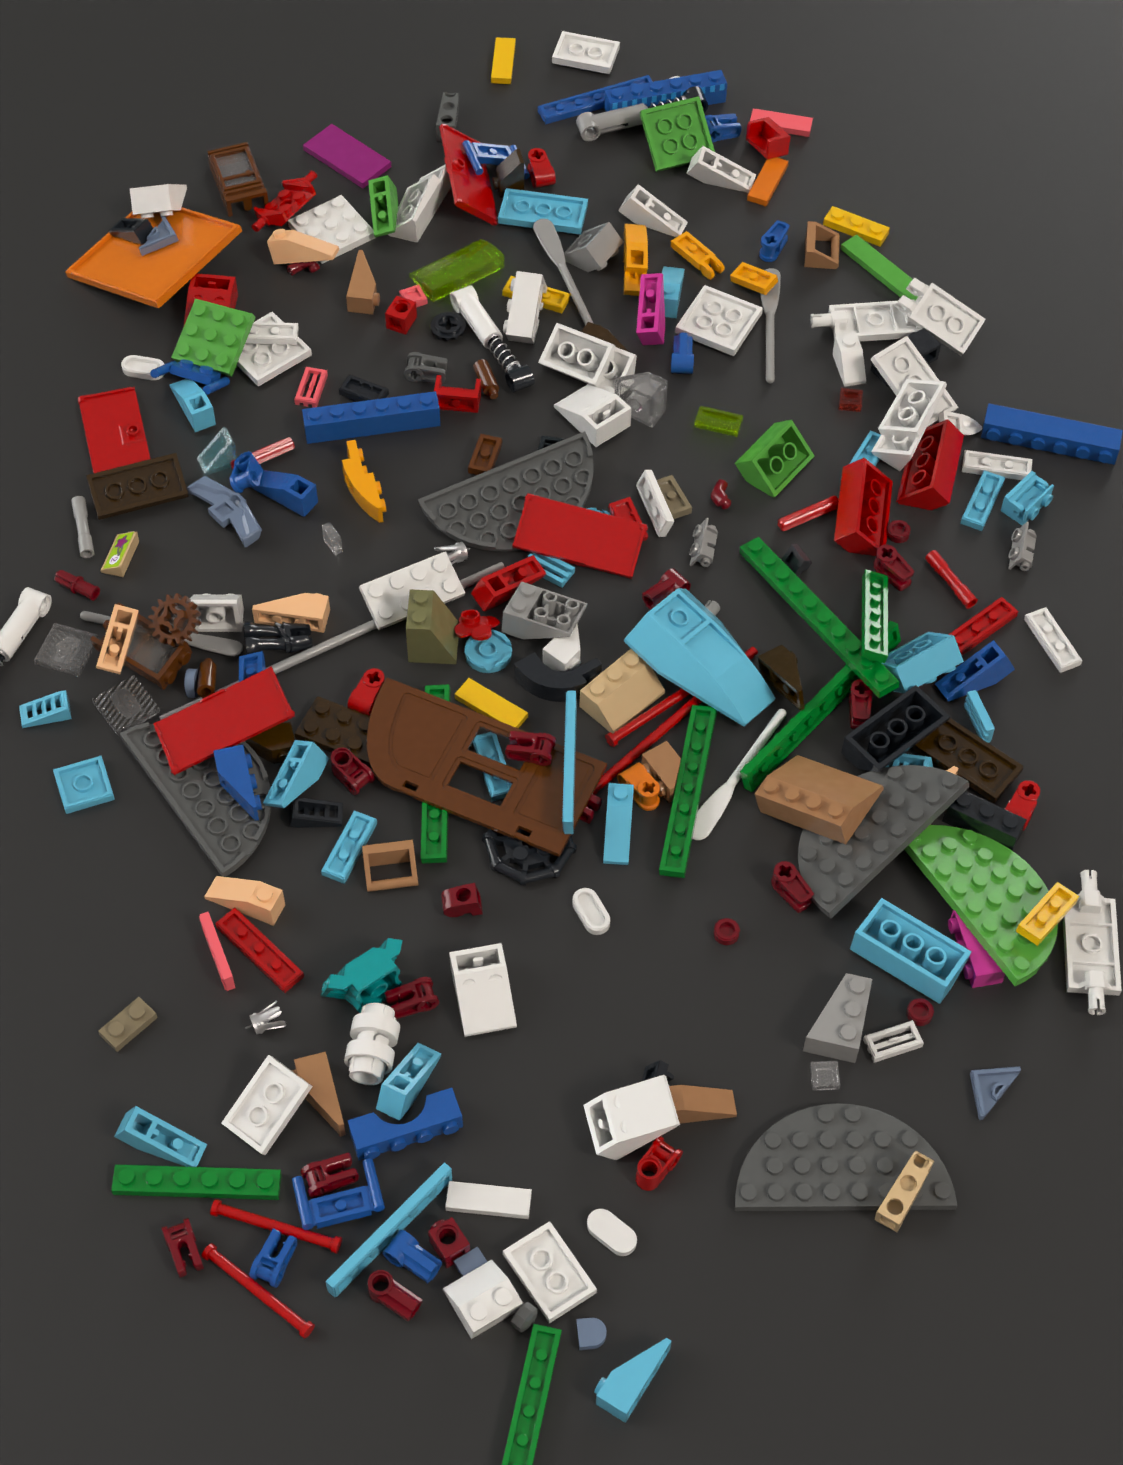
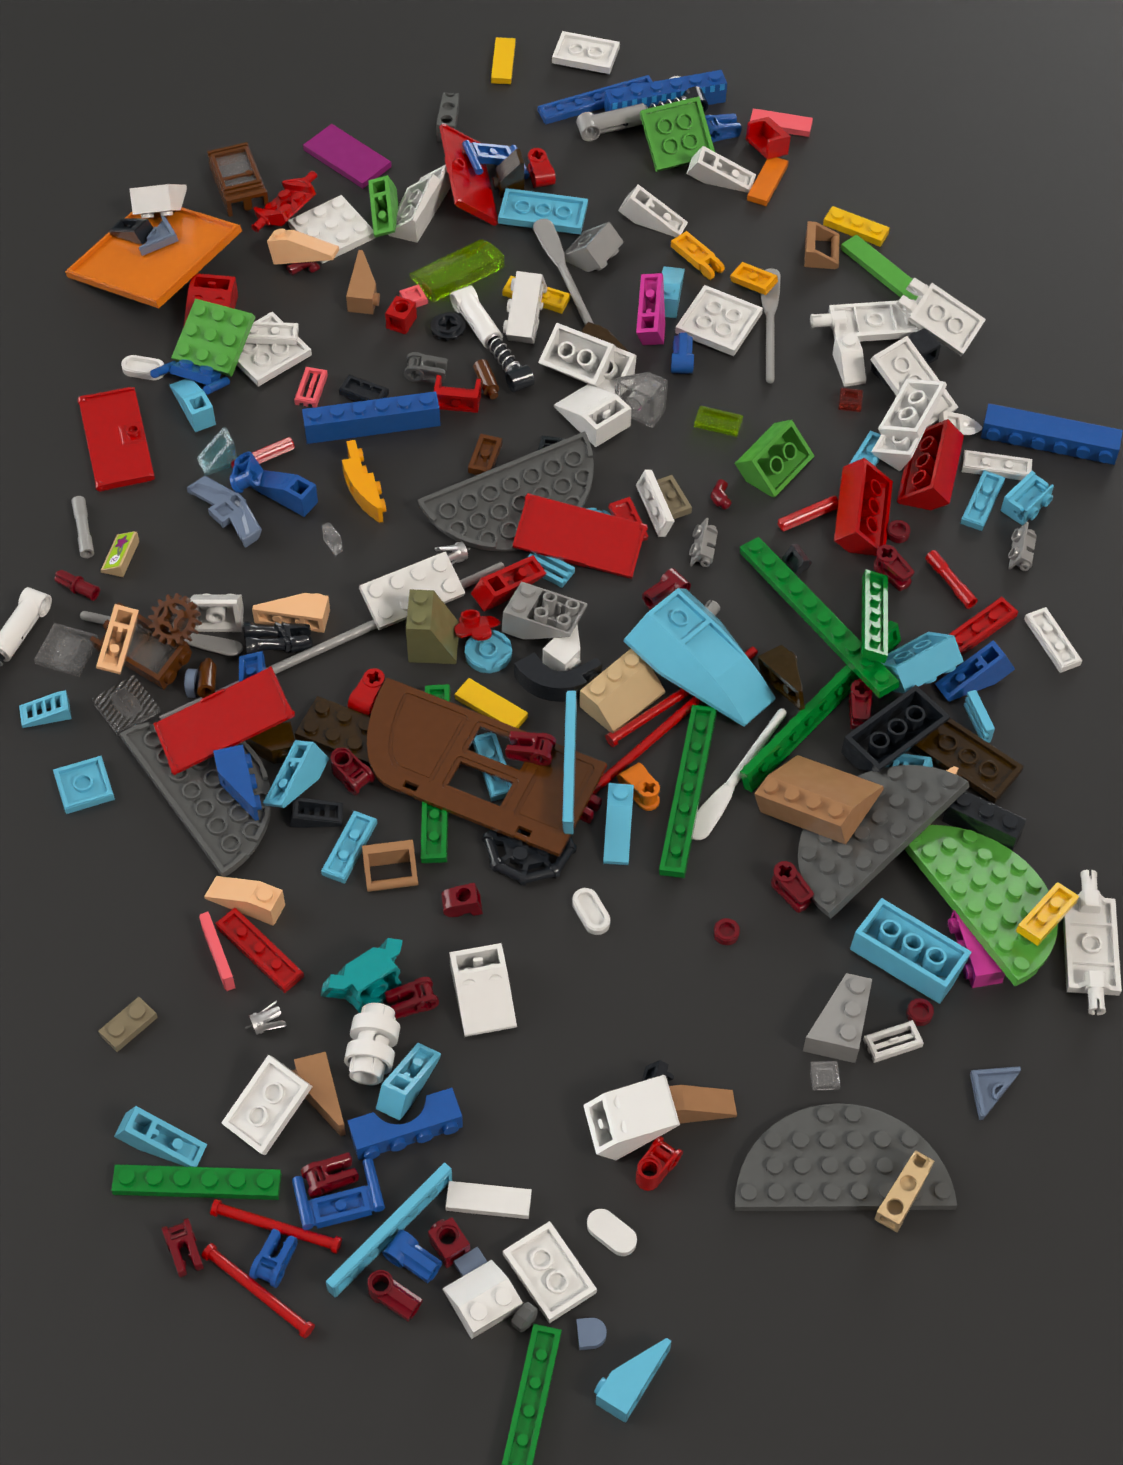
(137, 486): dark brown plate -> none
(635, 257): light orange slope -> none
(663, 766): medium nougat slope -> none
(774, 241): blue piece -> none
(1024, 800): red piece -> none

